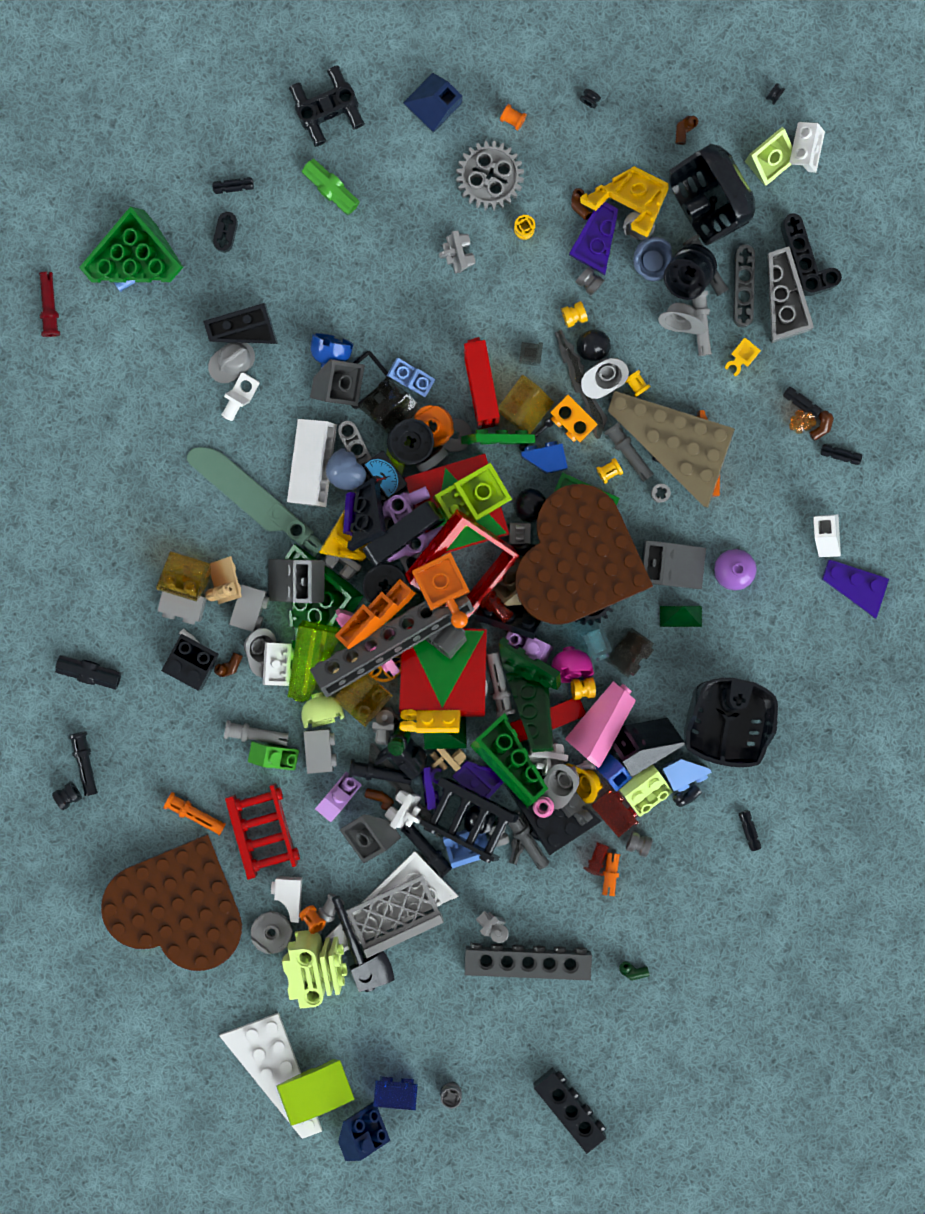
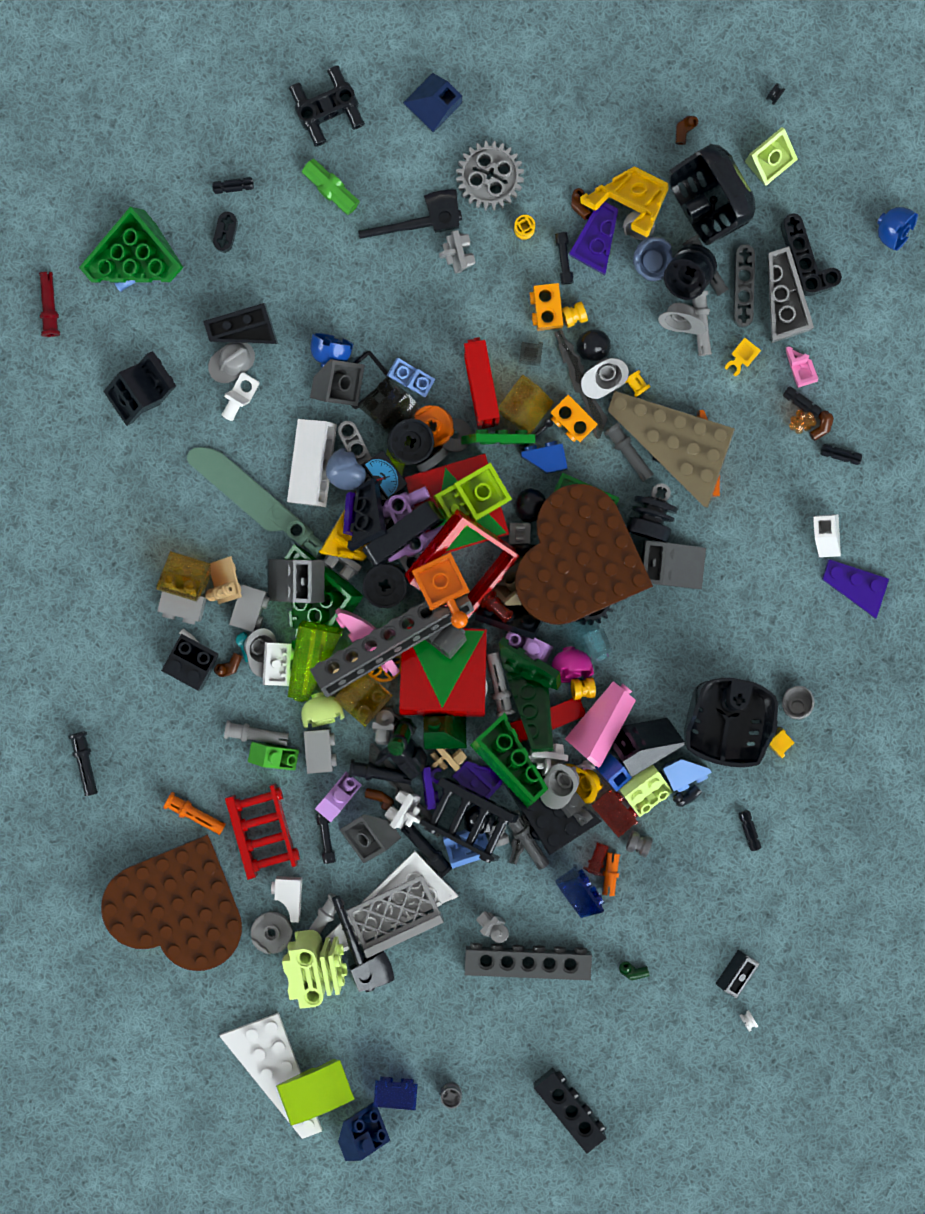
(66, 796): black wheel -> none
(88, 672): black piece -> none
(139, 388): none -> black bracket
(240, 639): none -> teal hand
(312, 919): orange bush -> none
(328, 855): none -> black bar
(371, 618): orange slope -> none
(430, 721): yellow hinge -> none
(442, 216): none -> black piece
(513, 117): orange bush -> none
(537, 807): bright pink plate -> none
(552, 307): none -> light orange brick
(561, 241): none -> black bar
(580, 894): none -> clear blue slope
(590, 98): black bush -> none
(591, 282): flat silver wheel -> none
(609, 470): yellow bush -> none
(629, 653): clear smoke slope -> none
(651, 518): none -> black wheel
(680, 616): dark green slope -> none
(735, 569): medium lavender cylinder -> none
(737, 973): none -> black slope
(750, 1022): none -> white bush
(781, 742): none -> yellow panel
(798, 702): none -> light grey hair
(801, 367): none -> bright pink slope
(807, 145): white bracket -> none
(895, 226): none -> blue cylinder

